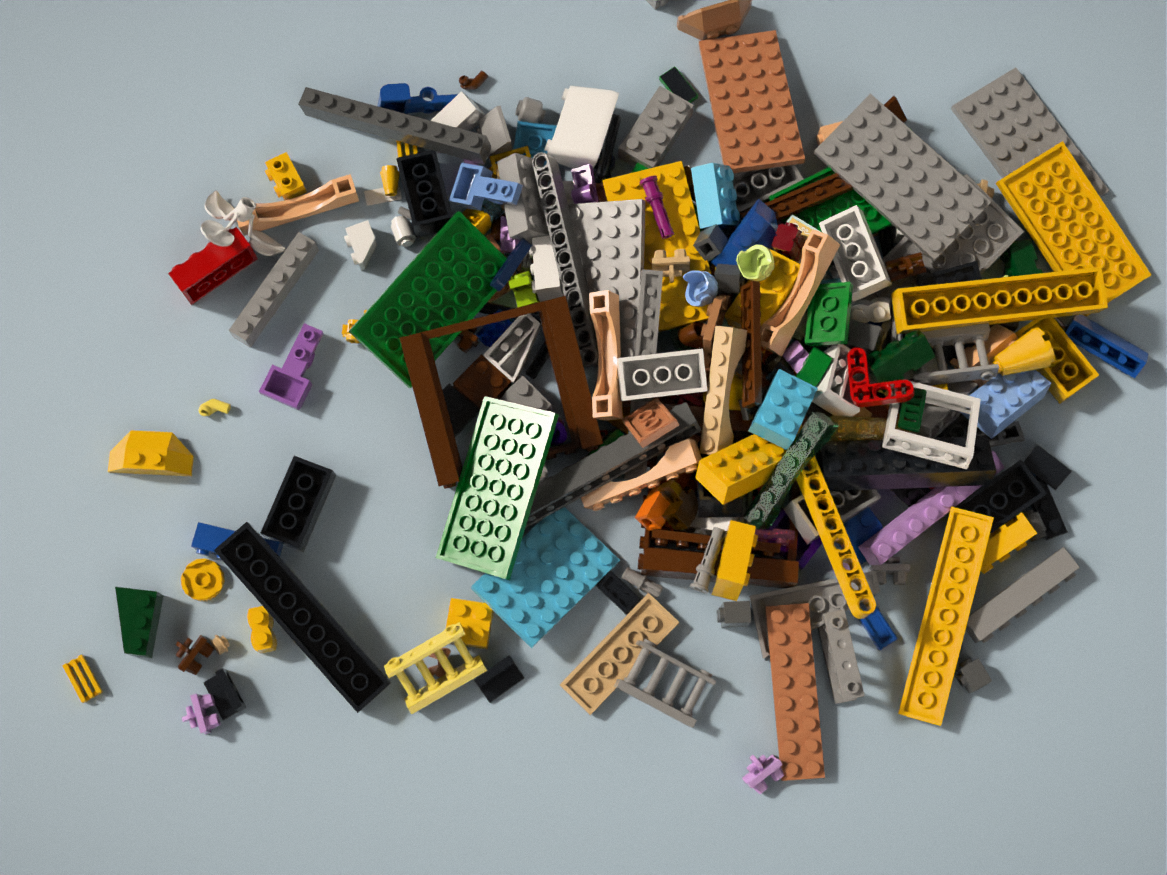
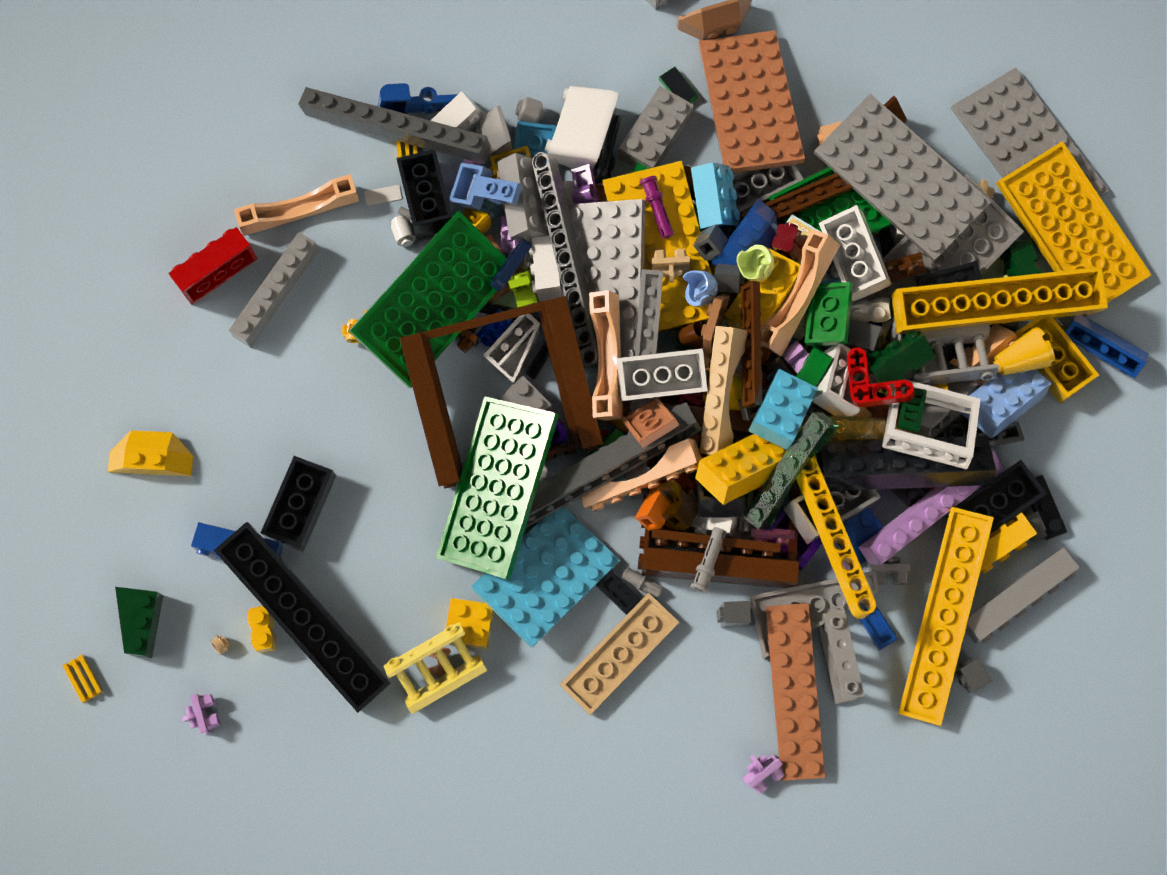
(188, 662): reddish brown hips -> none
(202, 579): yellow tile -> none
(212, 406): light yellow arm -> none
(218, 235): white plant -> none
(225, 694): black panel -> none
(285, 177): yellow brick -> none
(287, 383): medium lavender plate -> none
(362, 241): white slope -> none
(390, 179): yellow cone -> none
(459, 408): black plate -> none
(473, 83): reddish brown arm -> none
(482, 380): reddish brown brick -> none
(496, 228): reddish brown arm -> none
(499, 679): black panel -> none
(647, 694): light grey fence -> none
(735, 560): yellow wedge -> none
(1046, 467): black panel -> none

